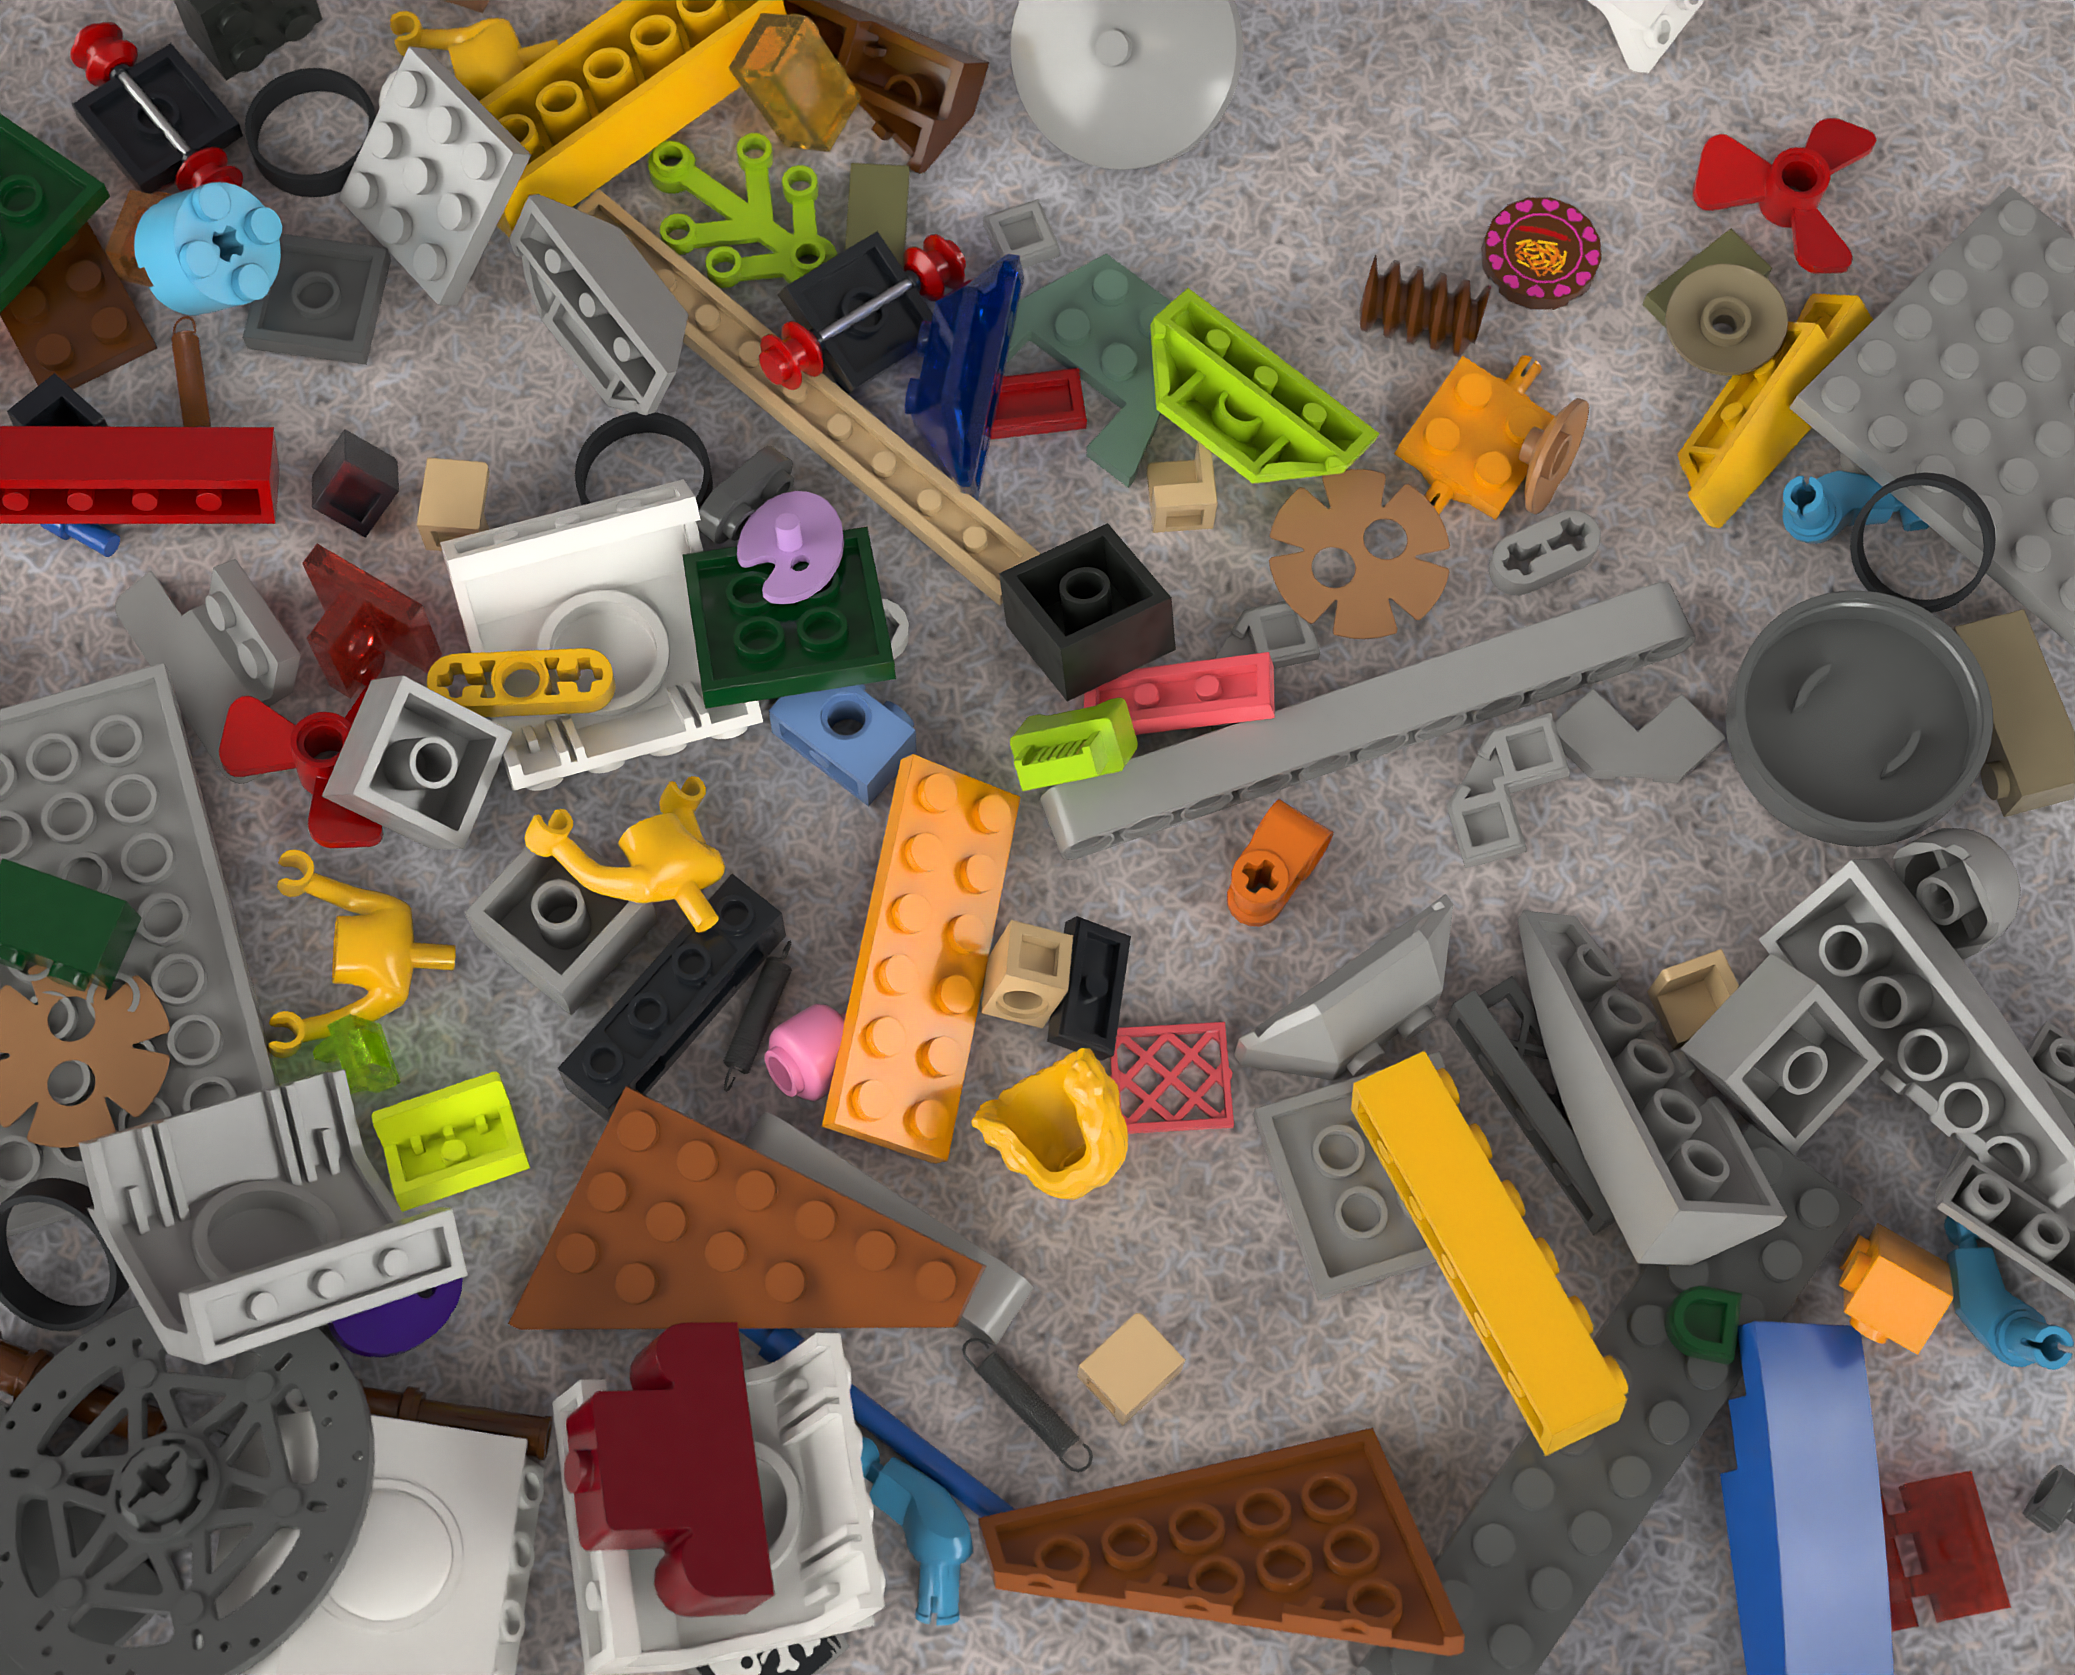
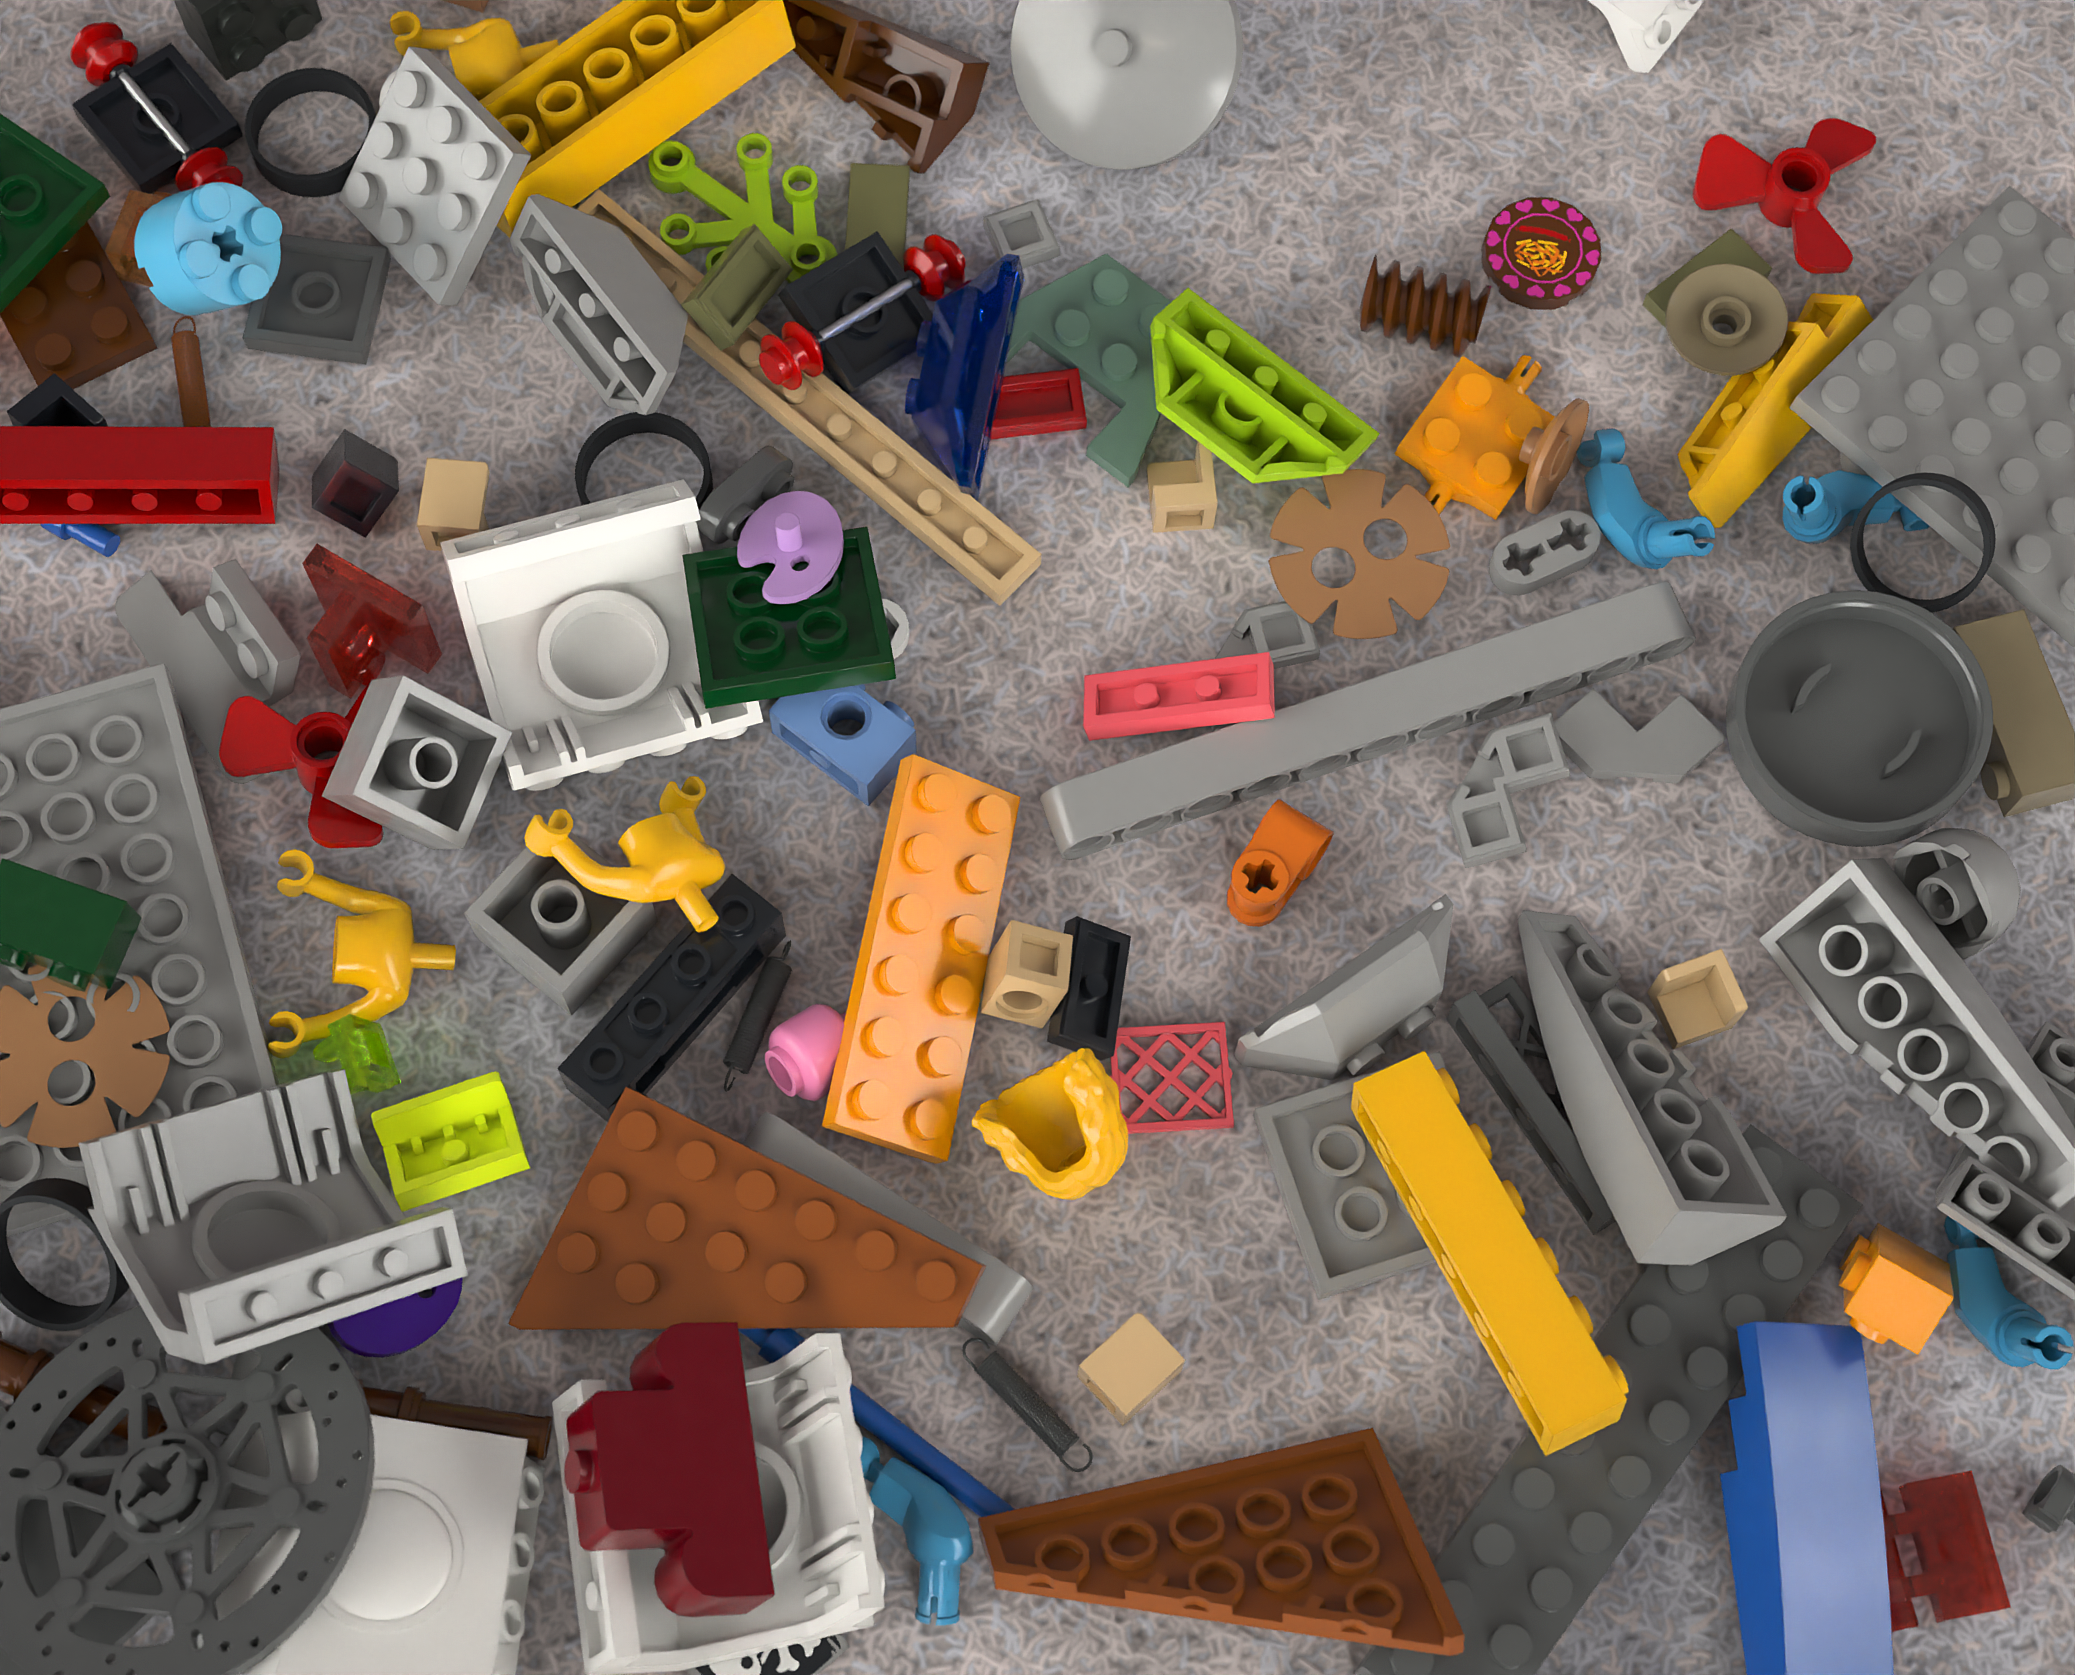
(541, 702): yellow beam -> none
(737, 287): none -> olive tile
(795, 81): clear yellow brick -> none
(1073, 744): lime piece -> none
(1088, 611): pearl dark grey brick -> none
(1625, 519): none -> dark azure arm
(1704, 1323): dark green tile -> none
(1782, 1053): light grey brick -> none

